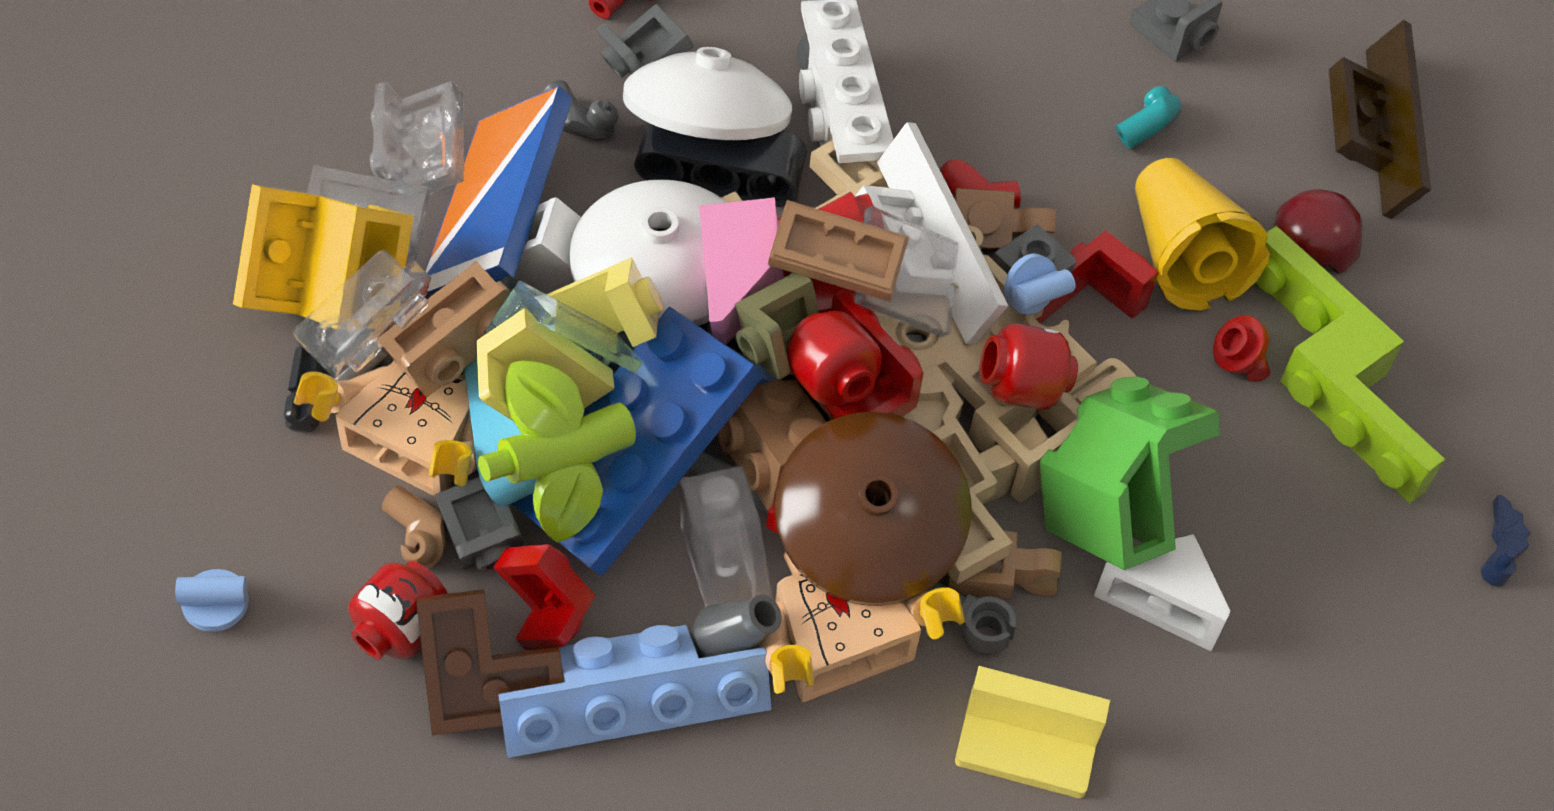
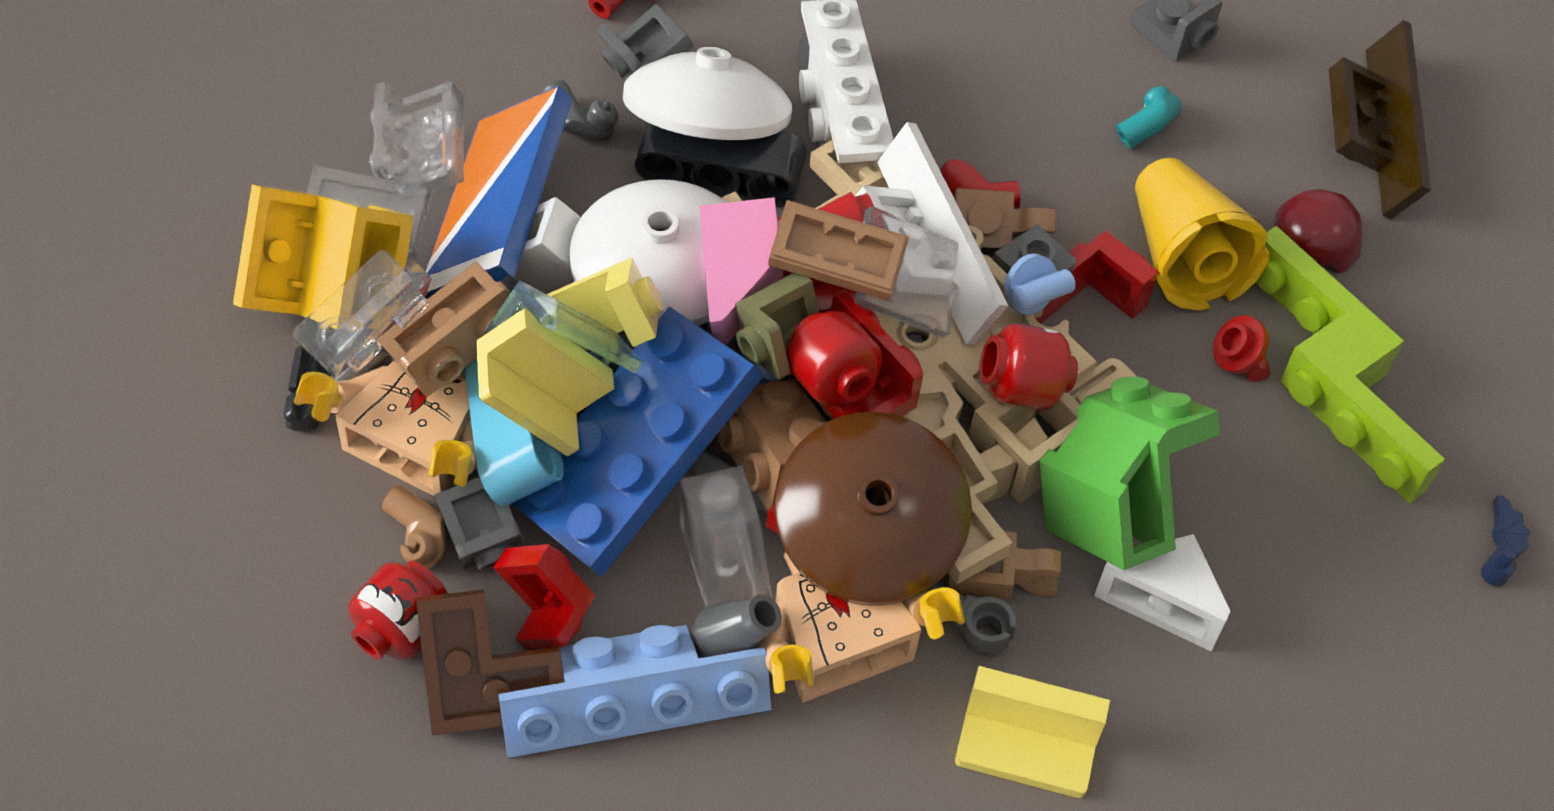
(213, 599): light blue plate -> none
(556, 446): lime plant -> none

